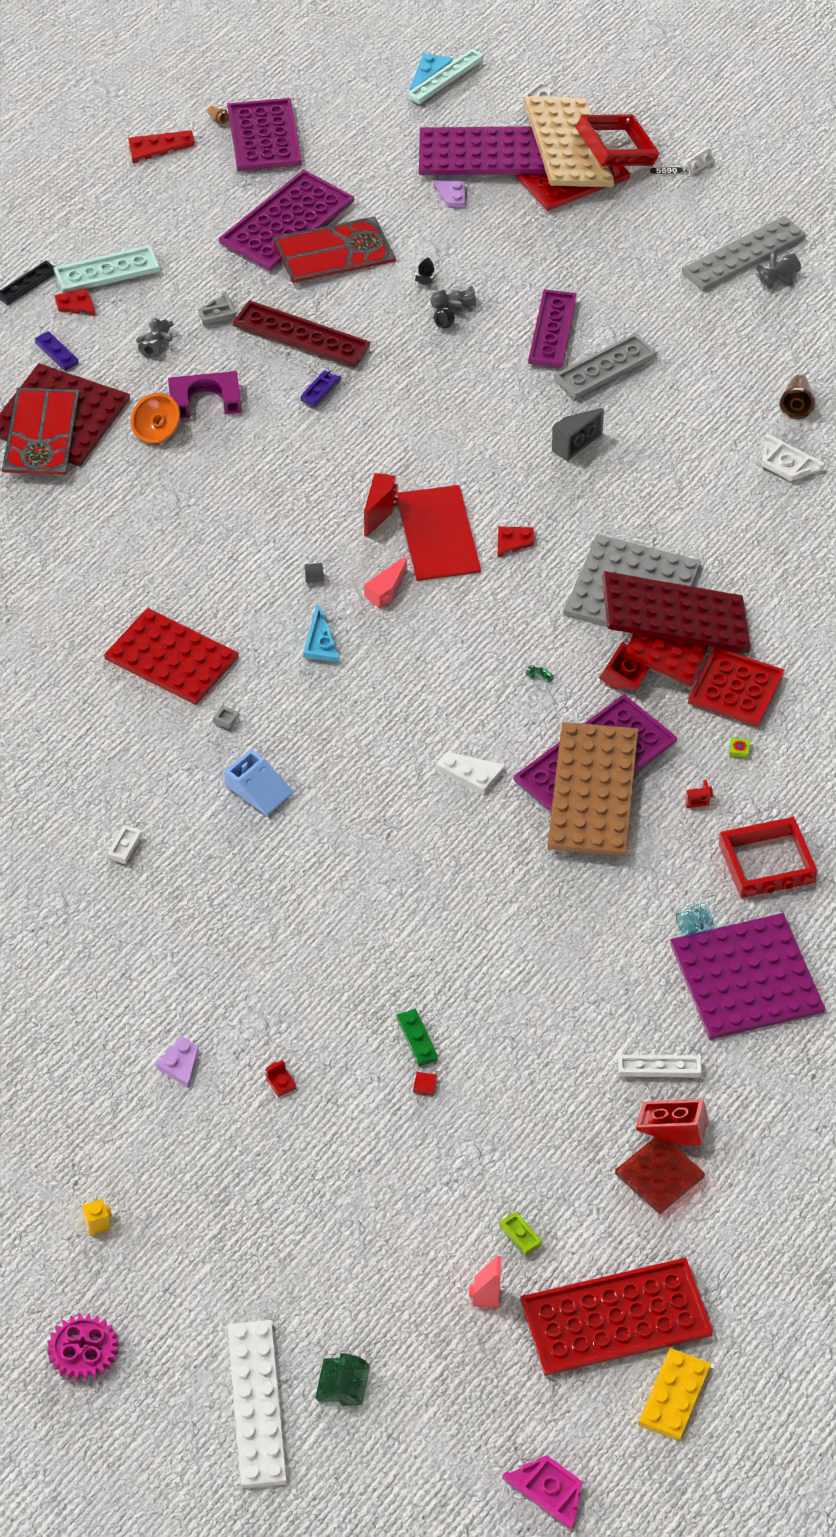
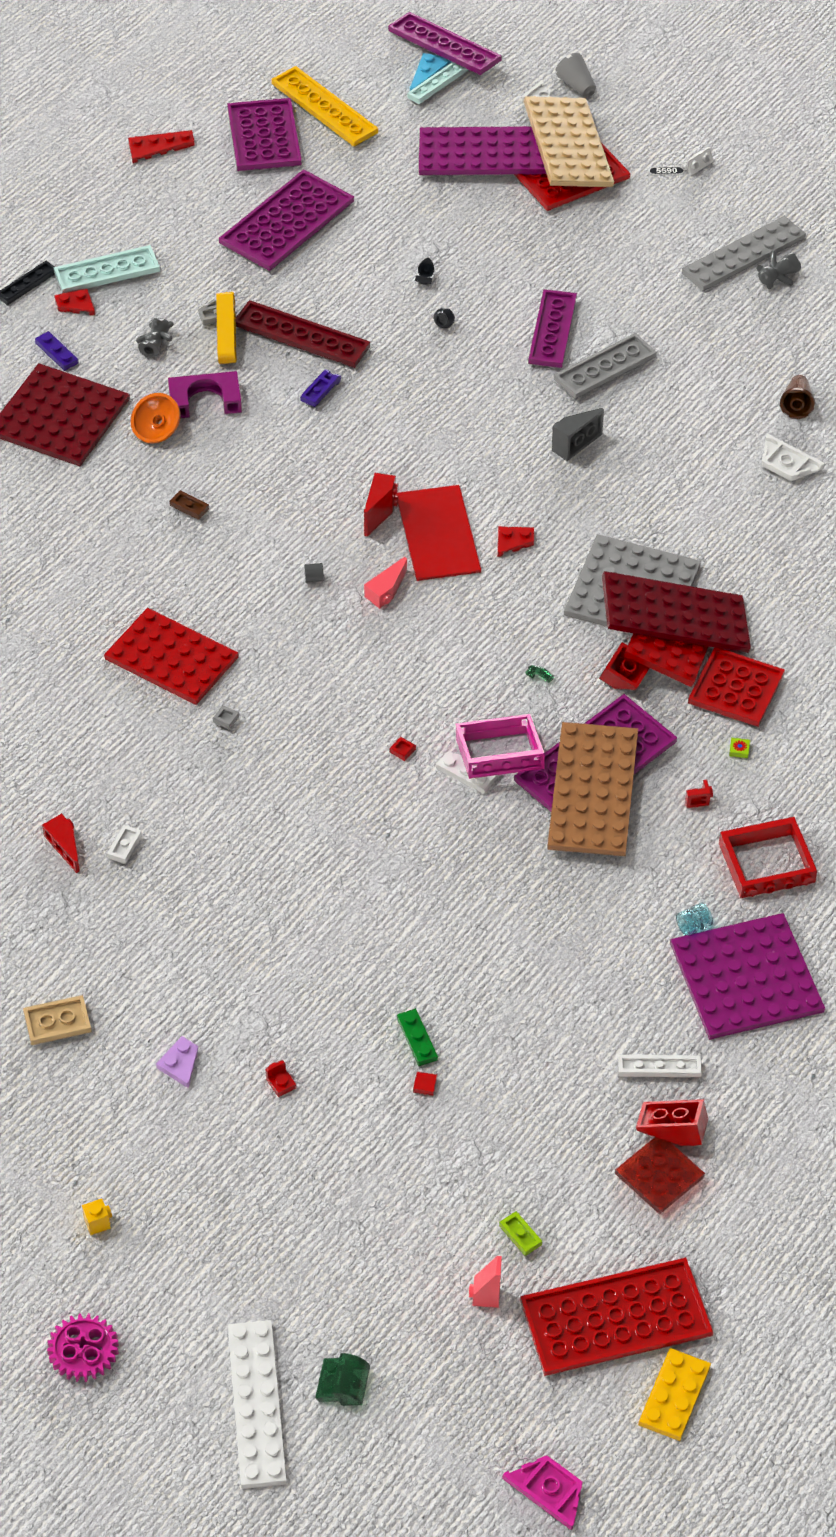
(41, 431): red piece -> none
(57, 1020): none -> tan plate
(61, 836): none -> red slope
(189, 505): none -> reddish brown plate
(218, 114): medium nougat cone -> none
(226, 328): none -> yellow beam
(257, 782): light blue slope -> none
(319, 640): medium azure wing -> none
(324, 106): none -> yellow plate
(333, 249): red piece -> none
(402, 748): none -> red tile
(445, 43): none -> magenta plate
(451, 192): lavender wing -> none
(456, 298): dark grey piece -> none
(500, 763): none -> dark pink window
(576, 74): none -> light grey cone
(643, 156): red window -> none

